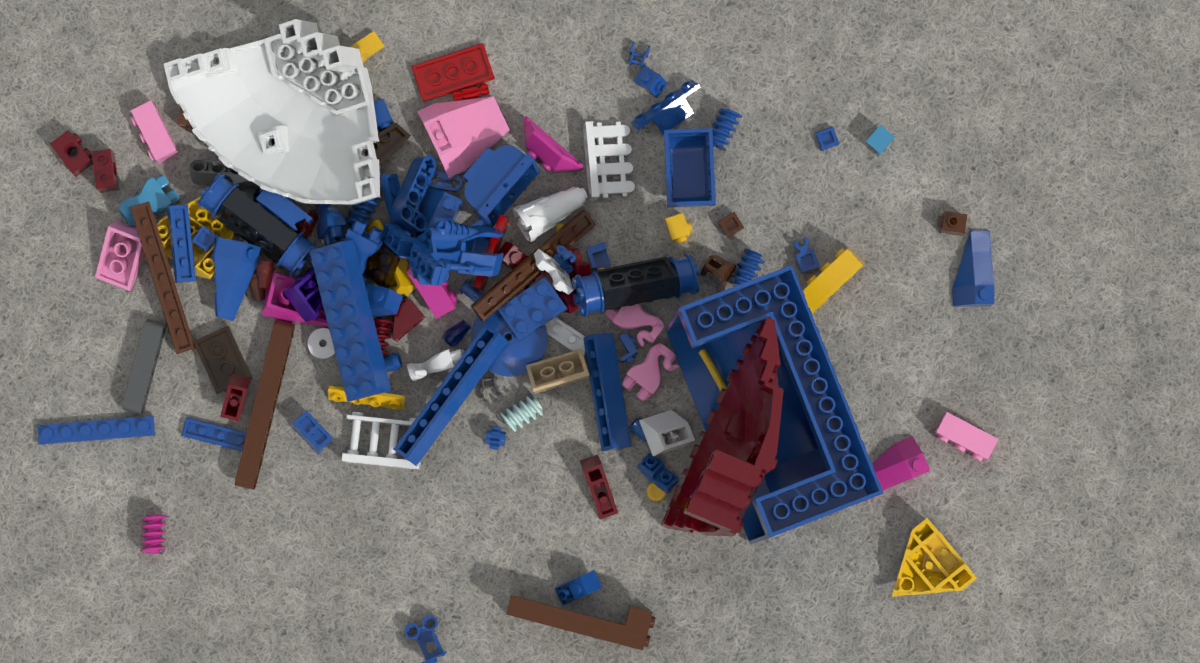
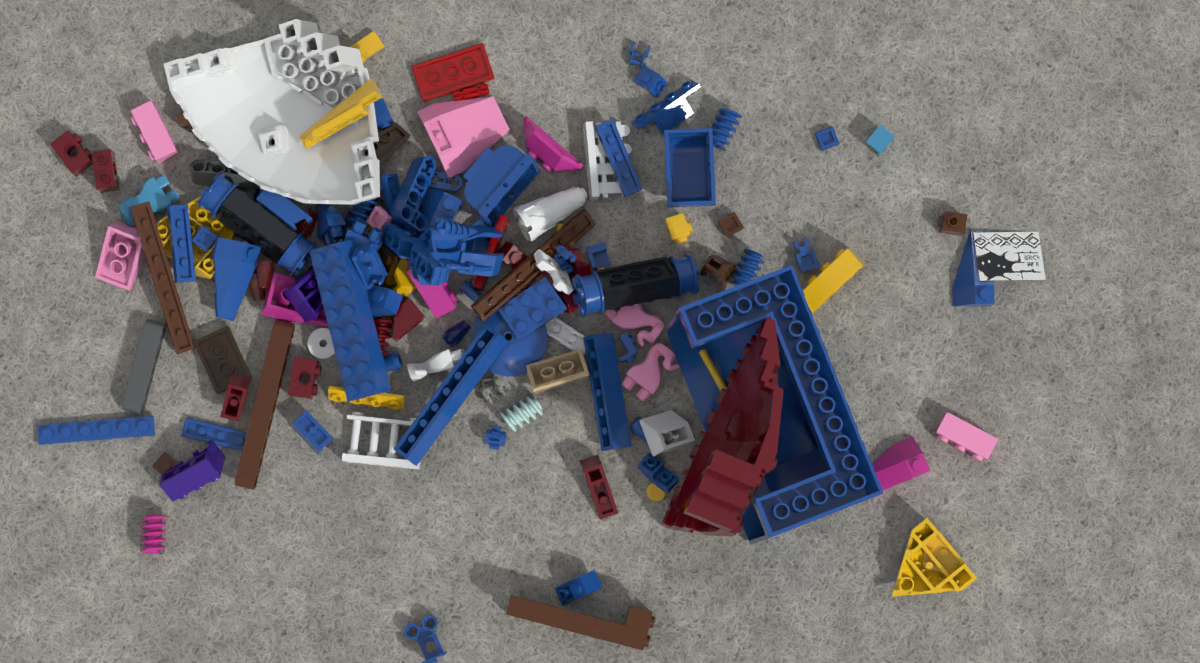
(164, 463): none -> reddish brown plate
(193, 474): none -> dark purple wedge
(300, 367): none -> dark red brick
(343, 114): none -> yellow wedge
(369, 265): none -> blue hinge
(378, 218): none -> bright pink tile
(618, 158): none -> blue plate
(1009, 256): none -> sticker

